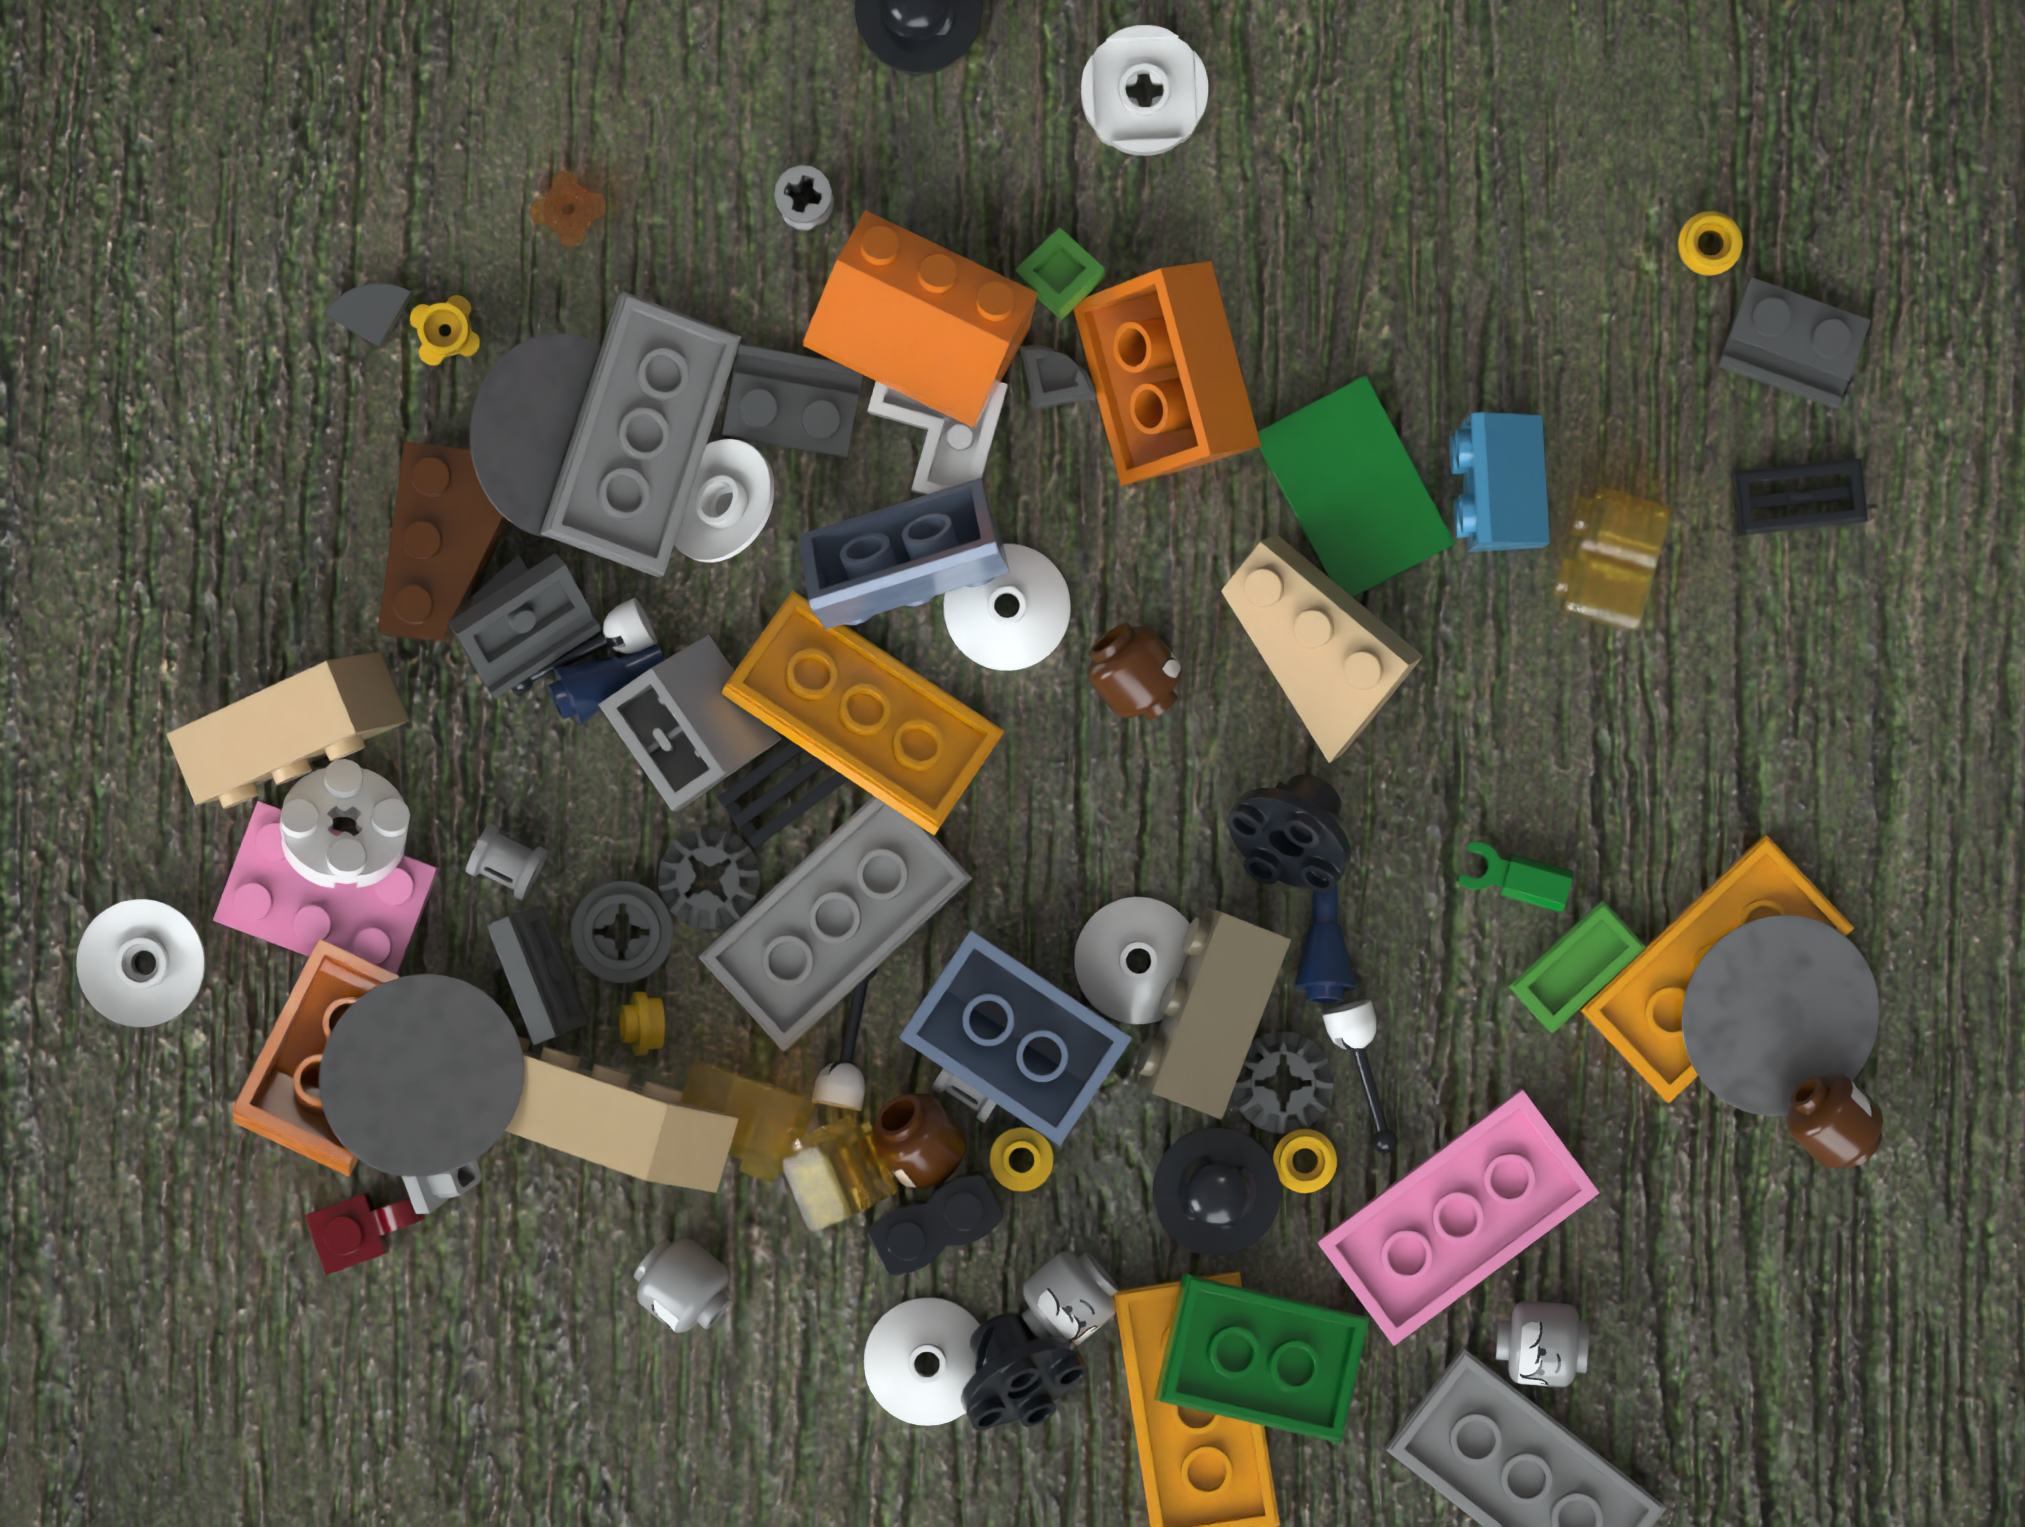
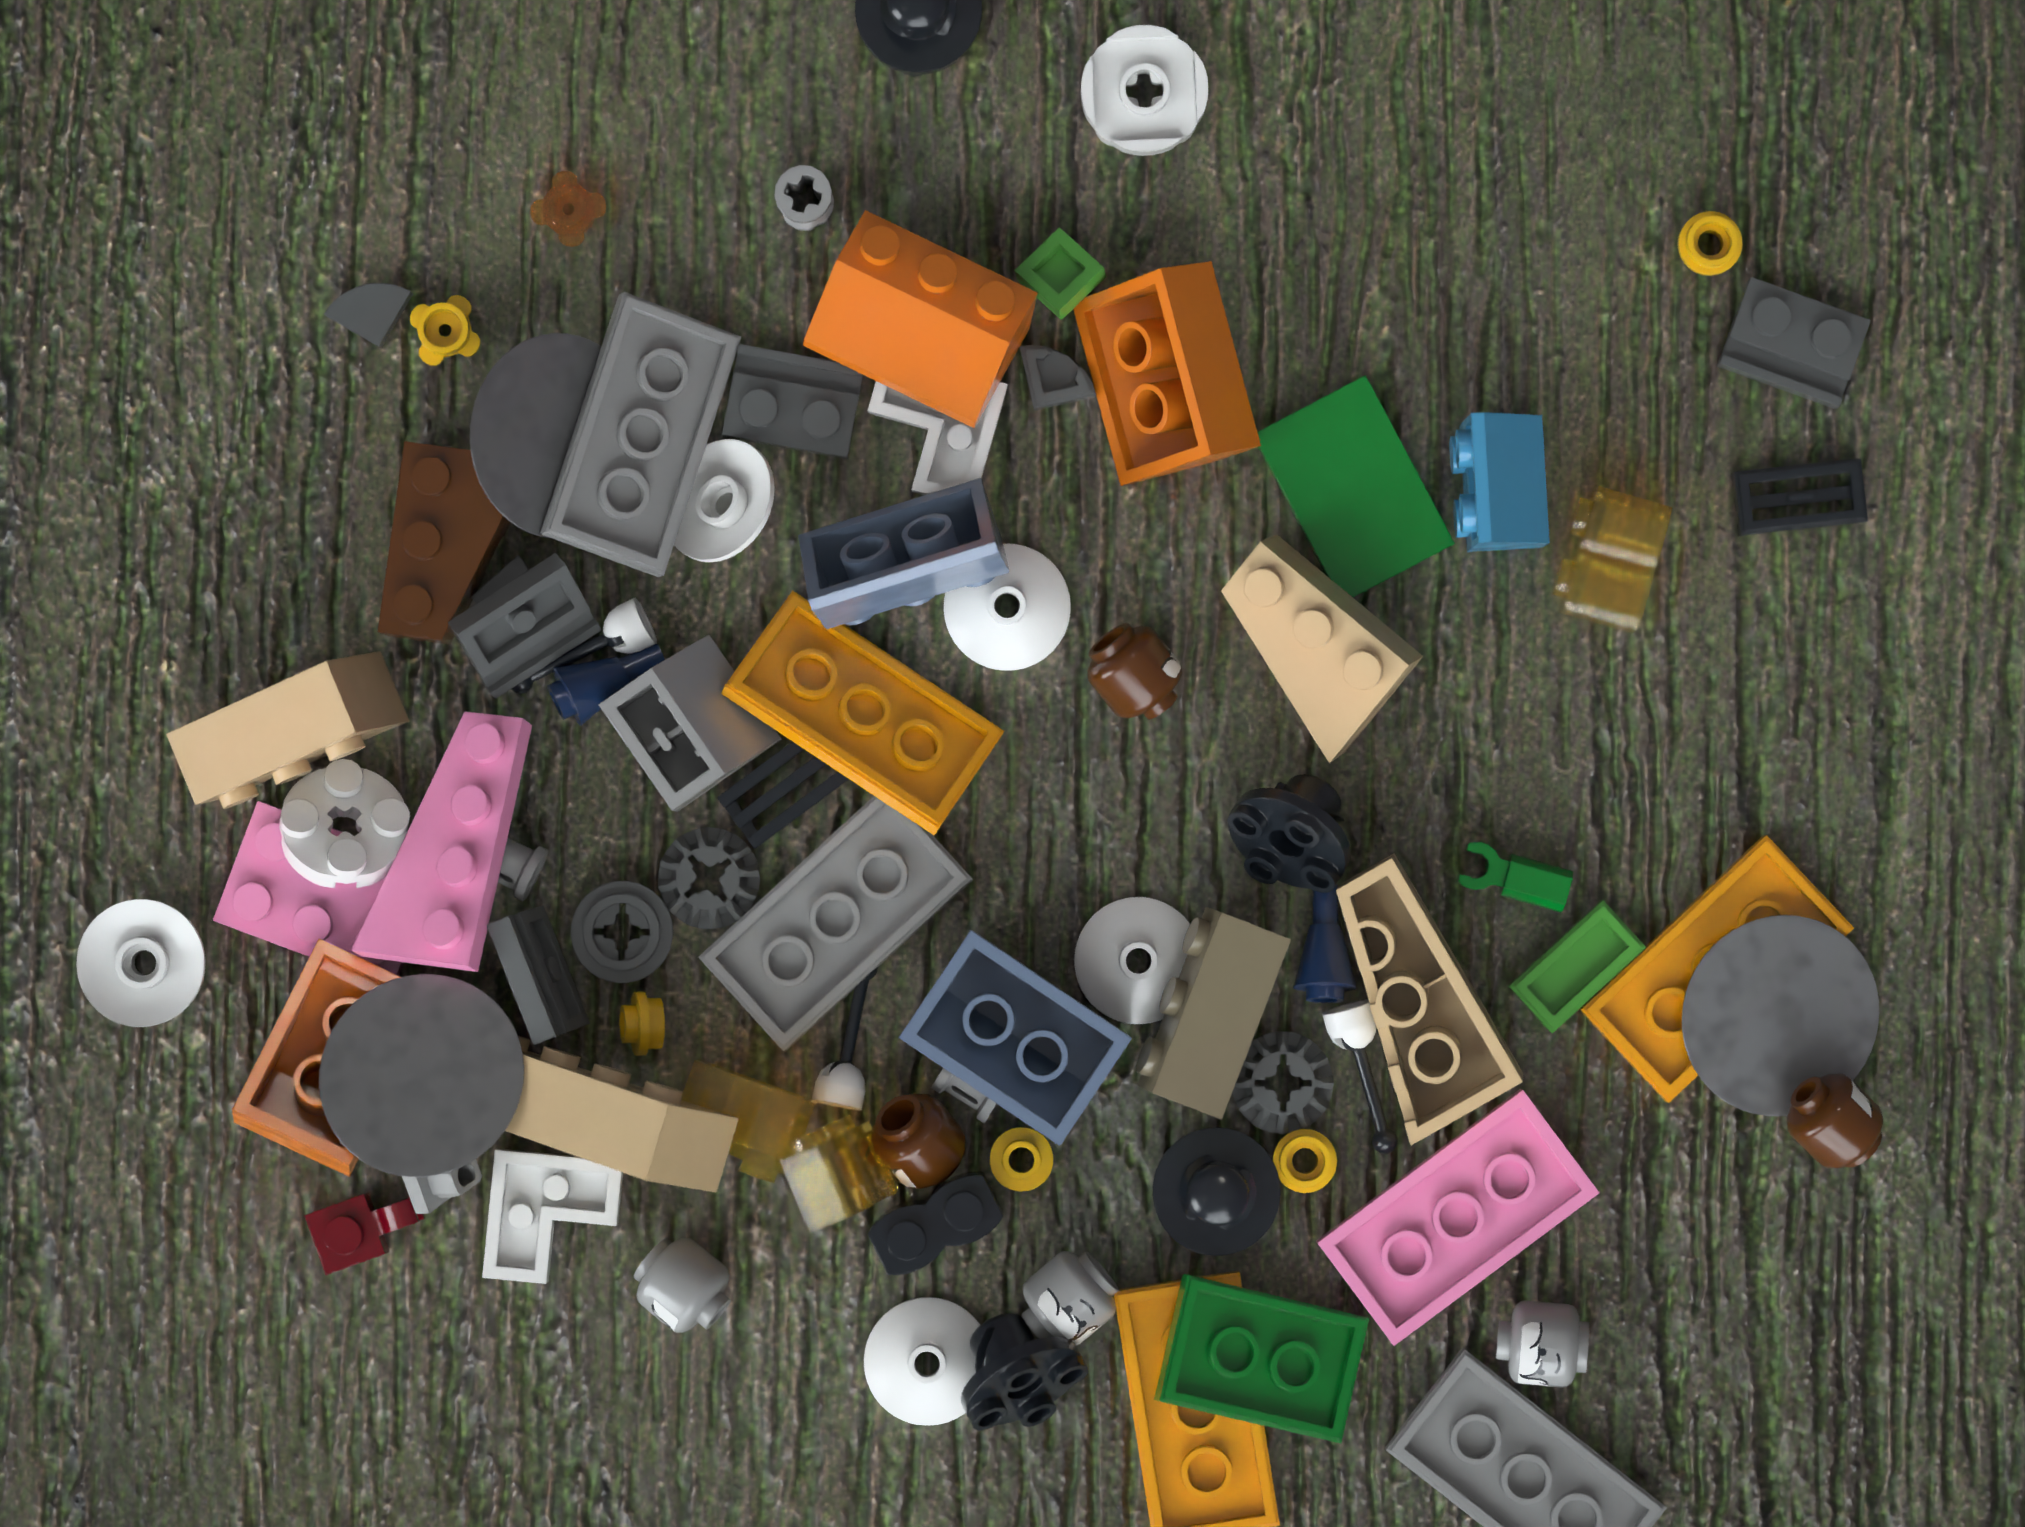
(451, 859): none -> bright pink wing
(529, 1196): none -> white plate
(1428, 1016): none -> tan wedge

